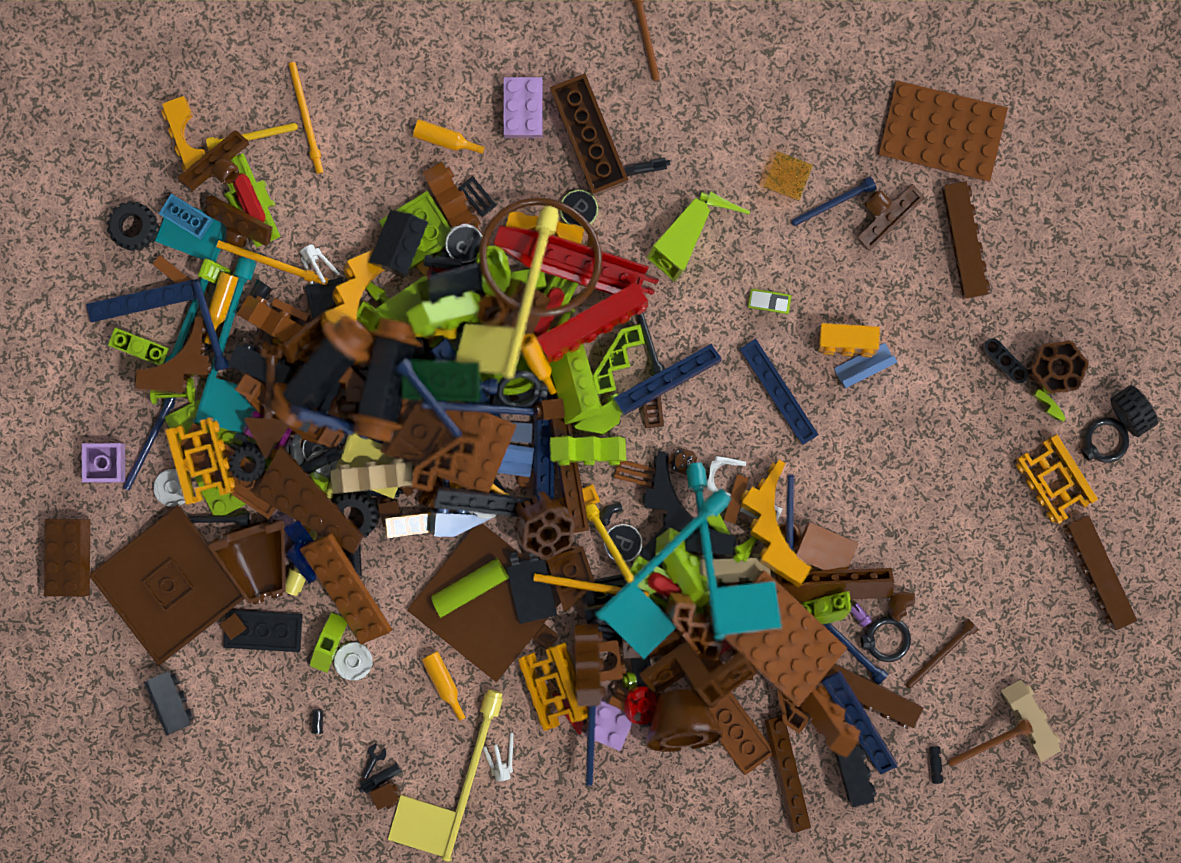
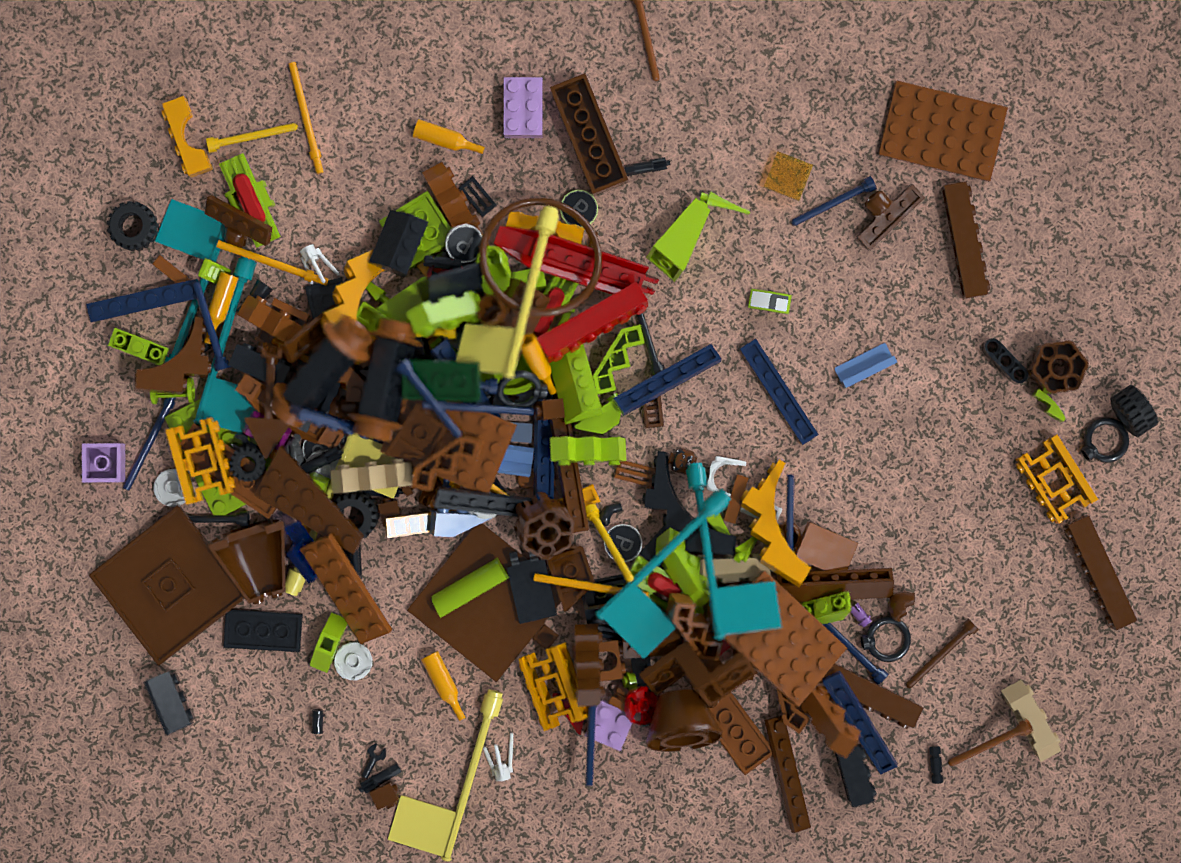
(67, 557): reddish brown brick -> none
(186, 216): dark azure piece -> none
(216, 163): reddish brown plate -> none
(233, 626): reddish brown tile -> none
(848, 340): light orange brick -> none

